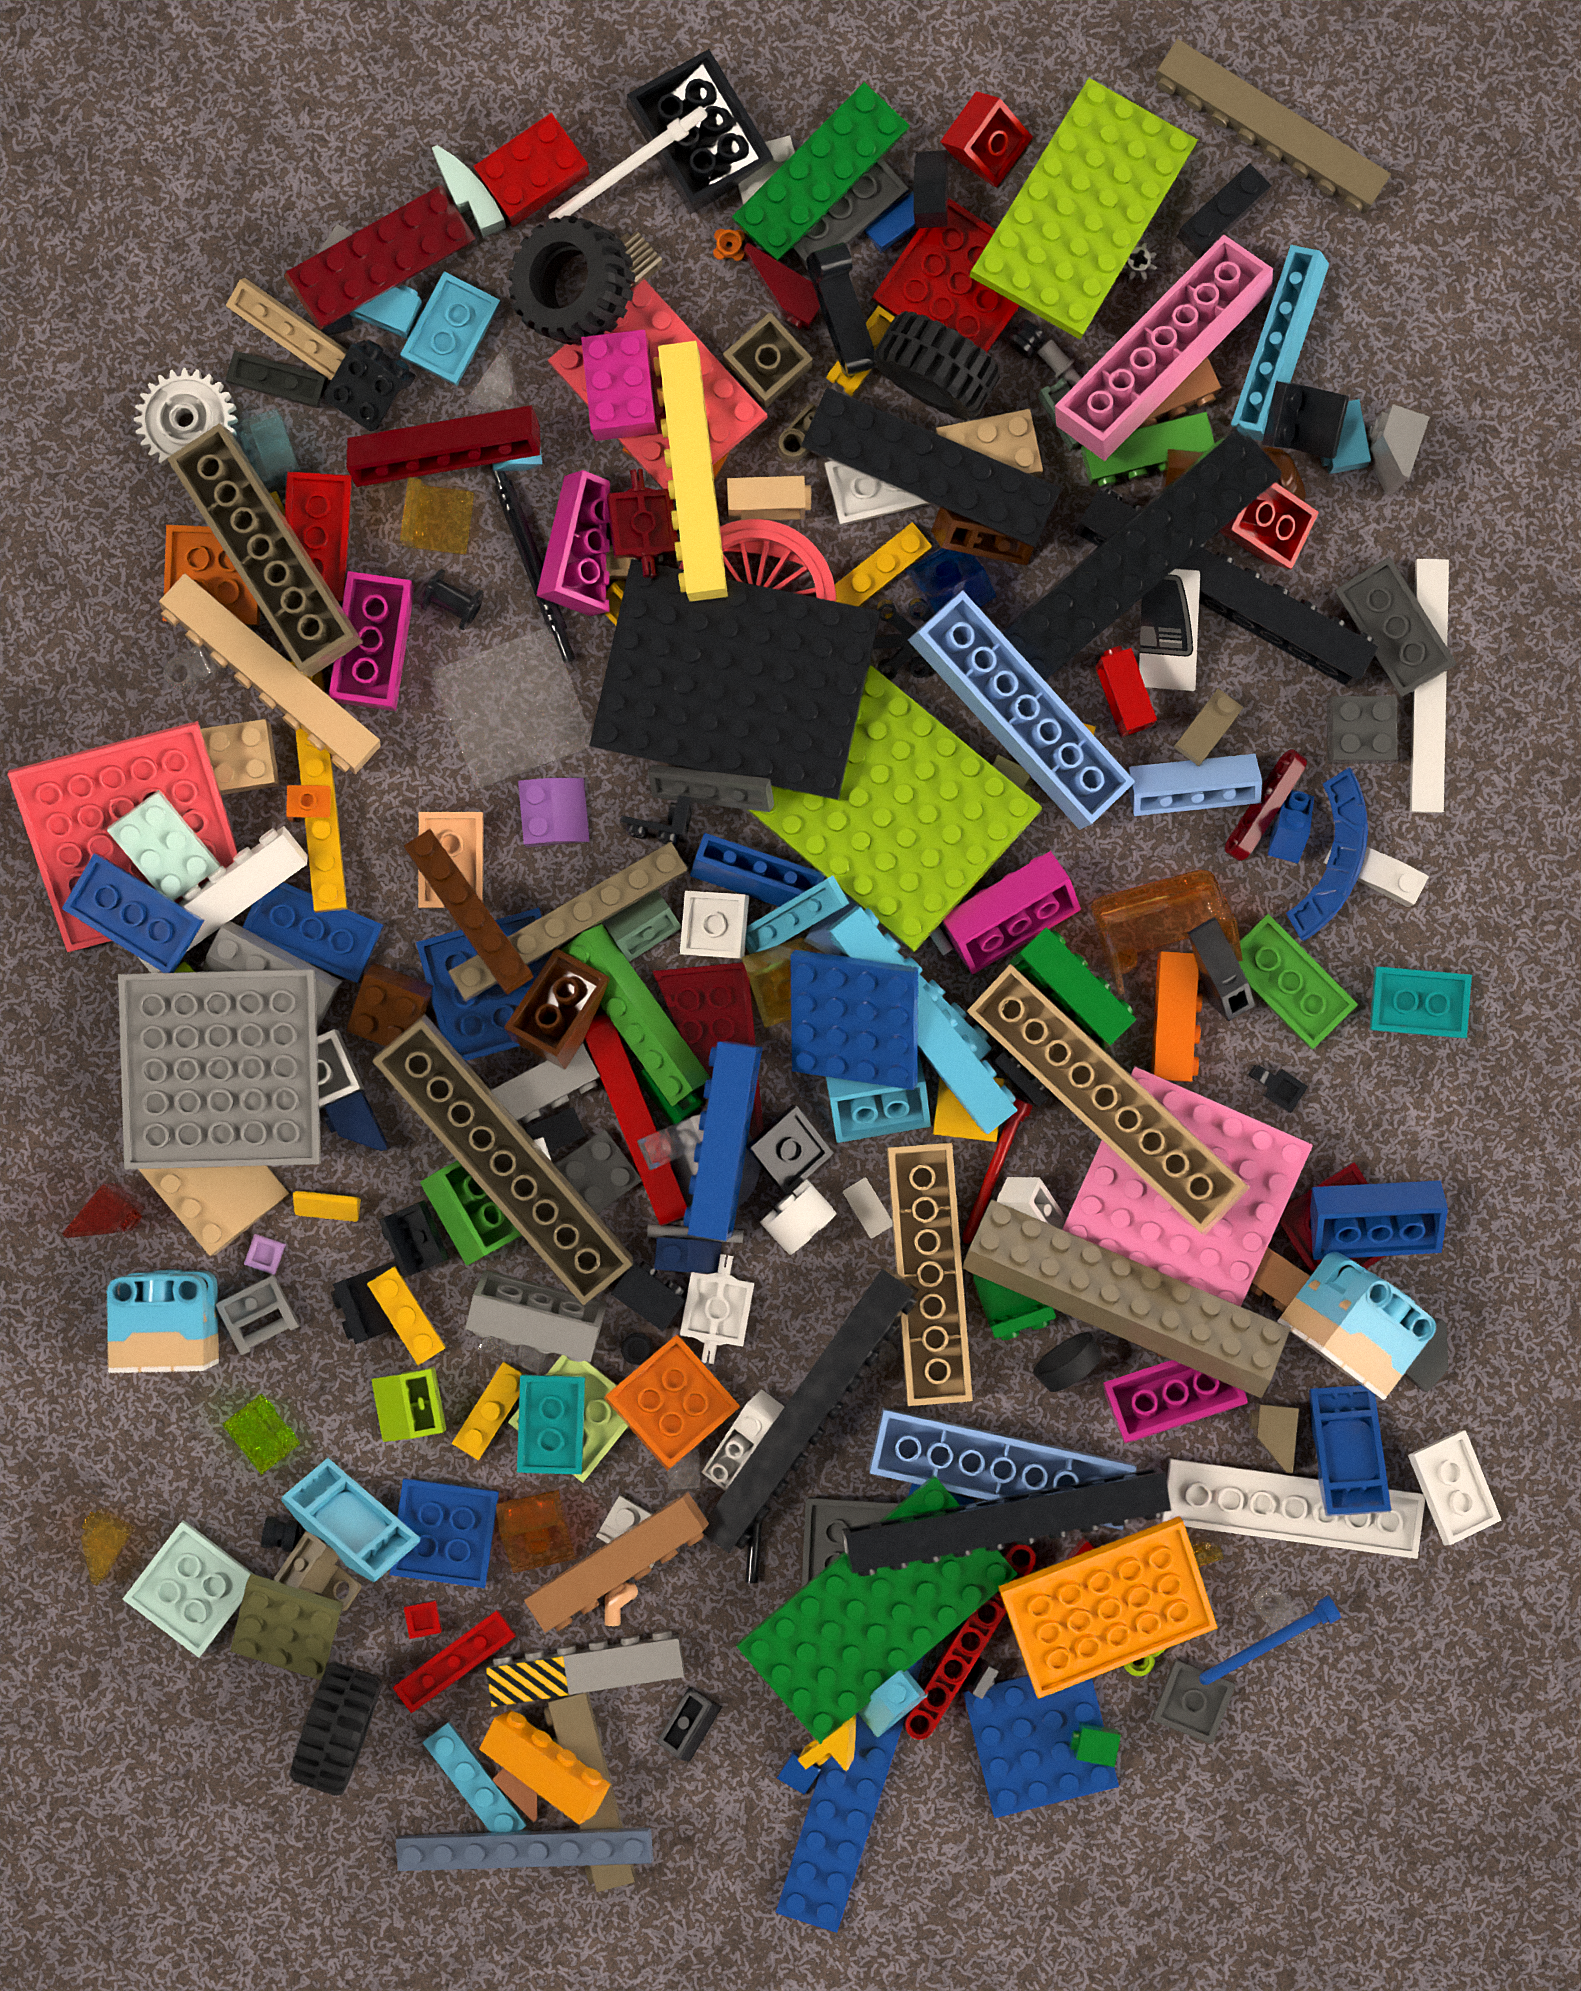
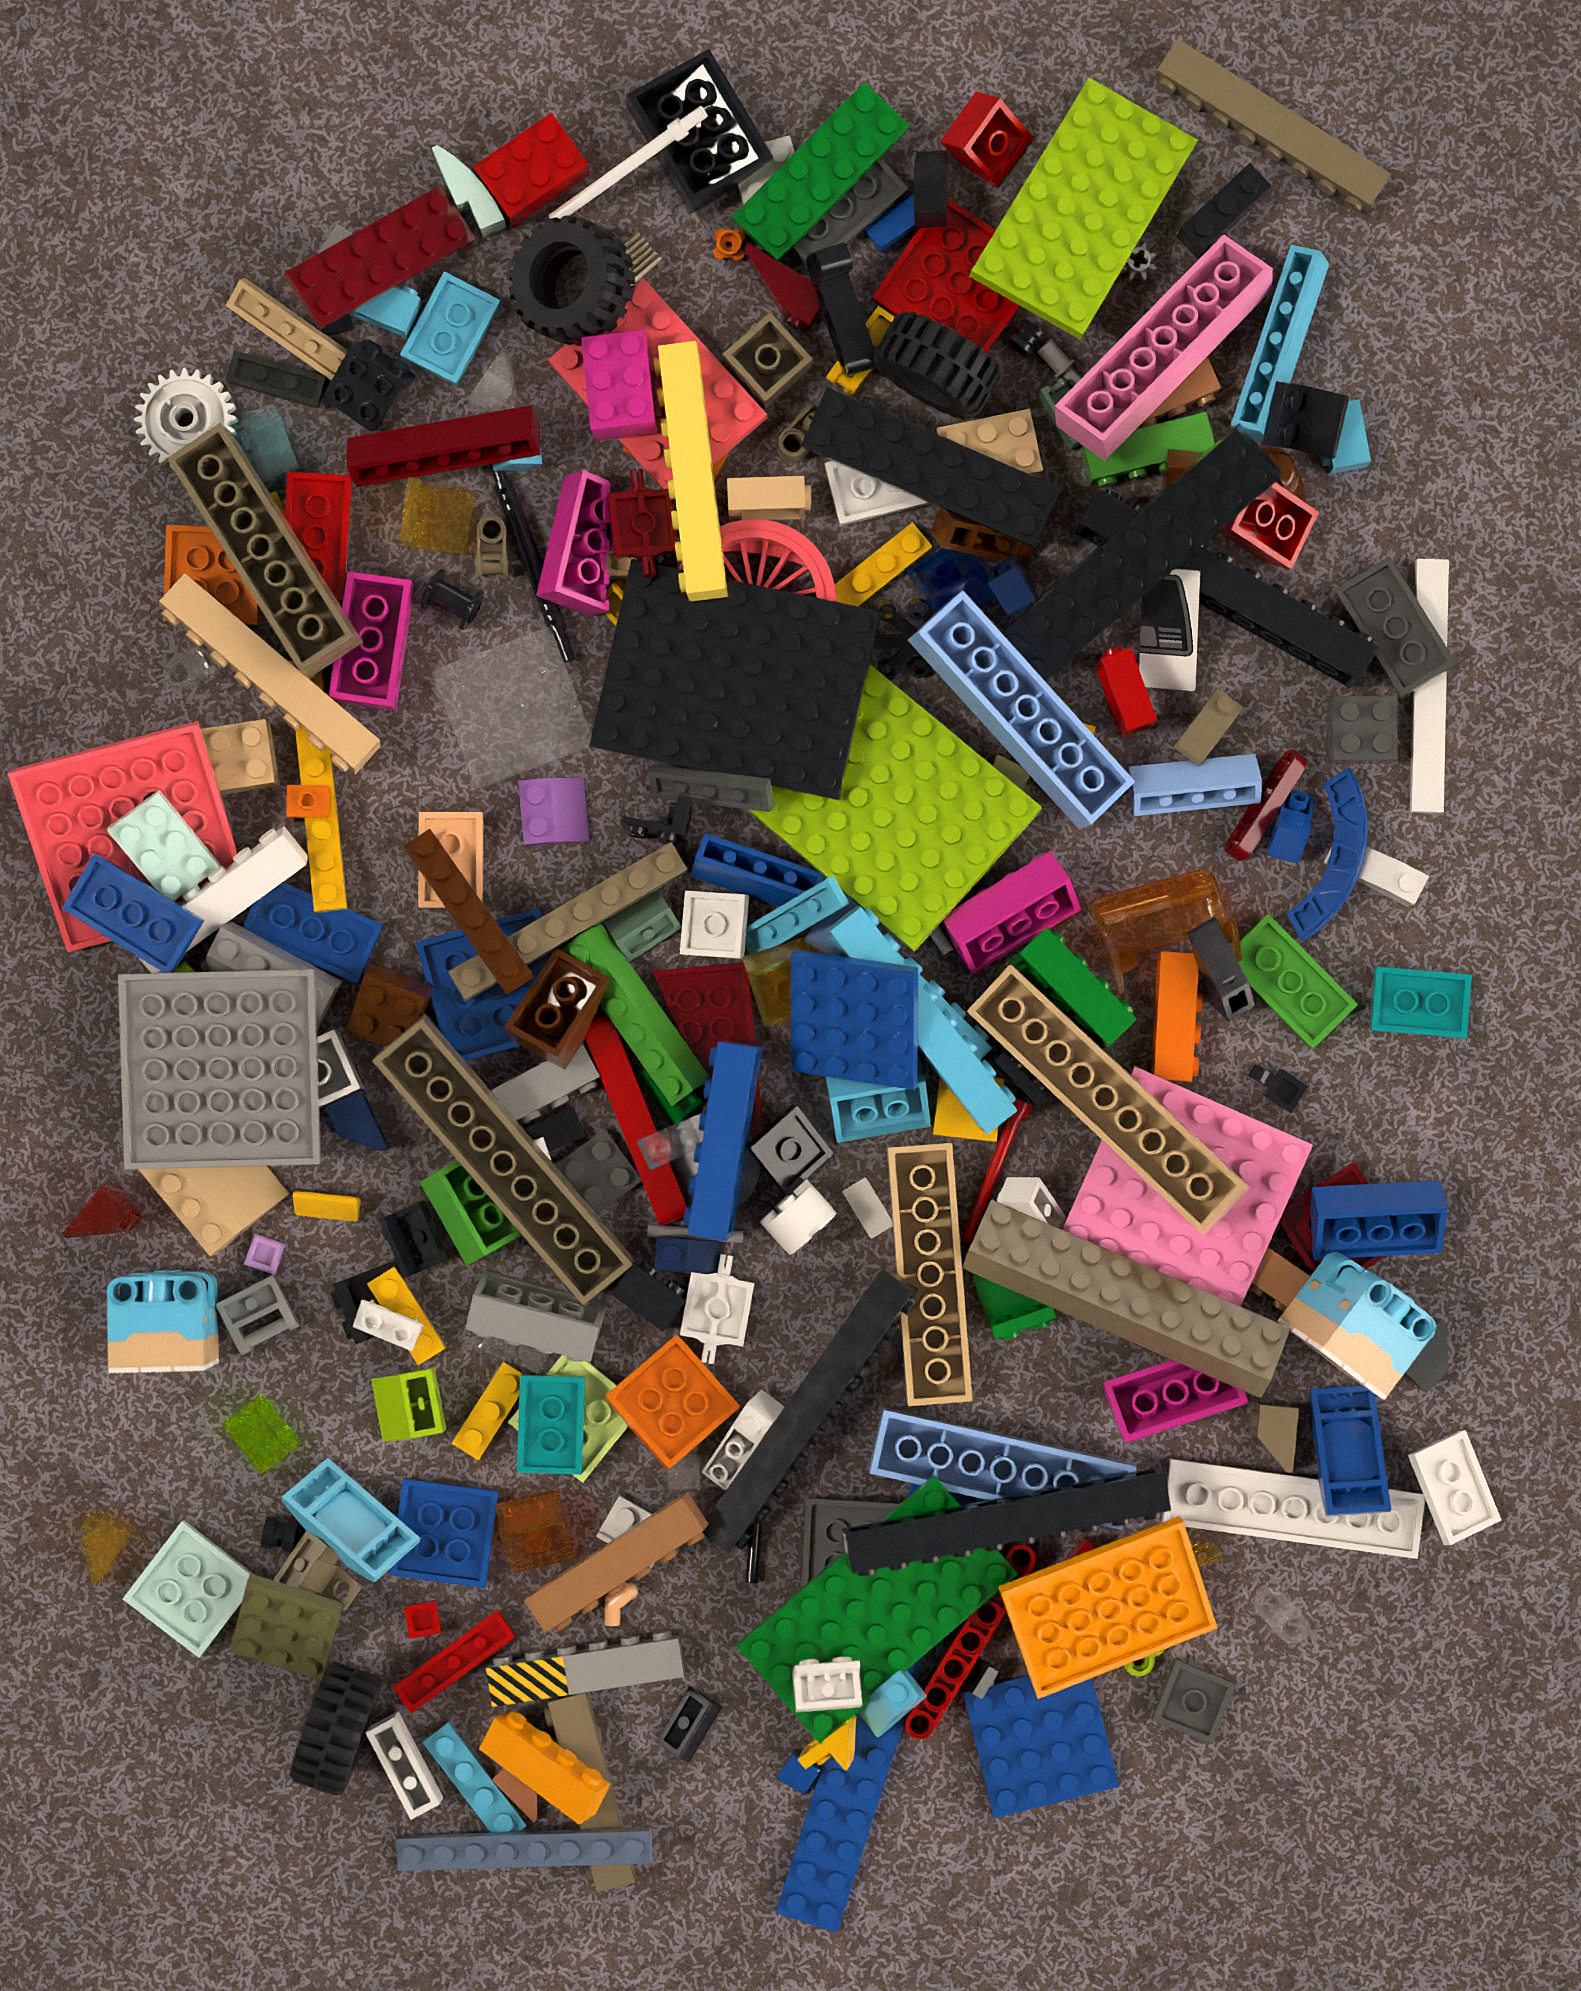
(388, 1324): none -> white hinge
(404, 1765): none -> white brick
(492, 549): none -> dark tan piece
(636, 1348): black plate -> none
(827, 1684): none -> white bracket
(1012, 585): none -> dark blue slope
(1068, 1362): black tyre -> none
(1095, 1744): green brick -> none
(1323, 1612): blue piece -> none
(1394, 445): light grey slope -> none

